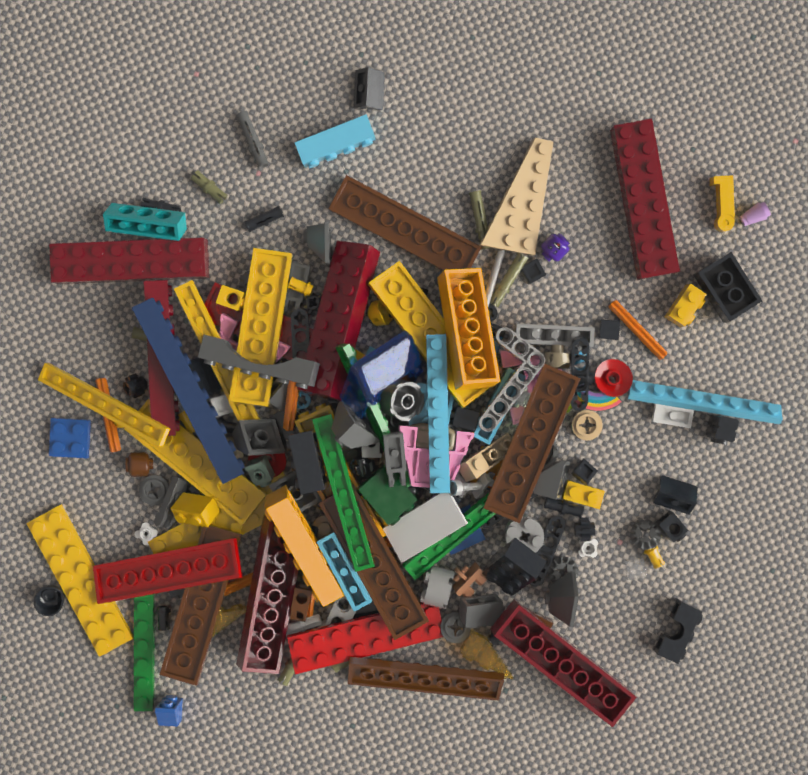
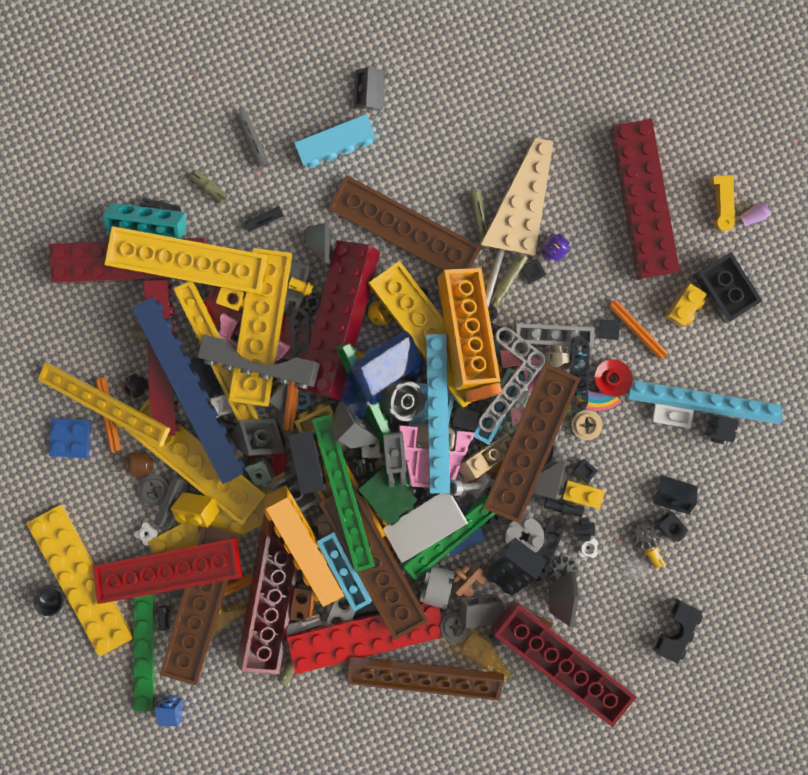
(185, 260): none -> yellow plate
(185, 420): yellow pin -> none
(483, 392): none -> orange beam

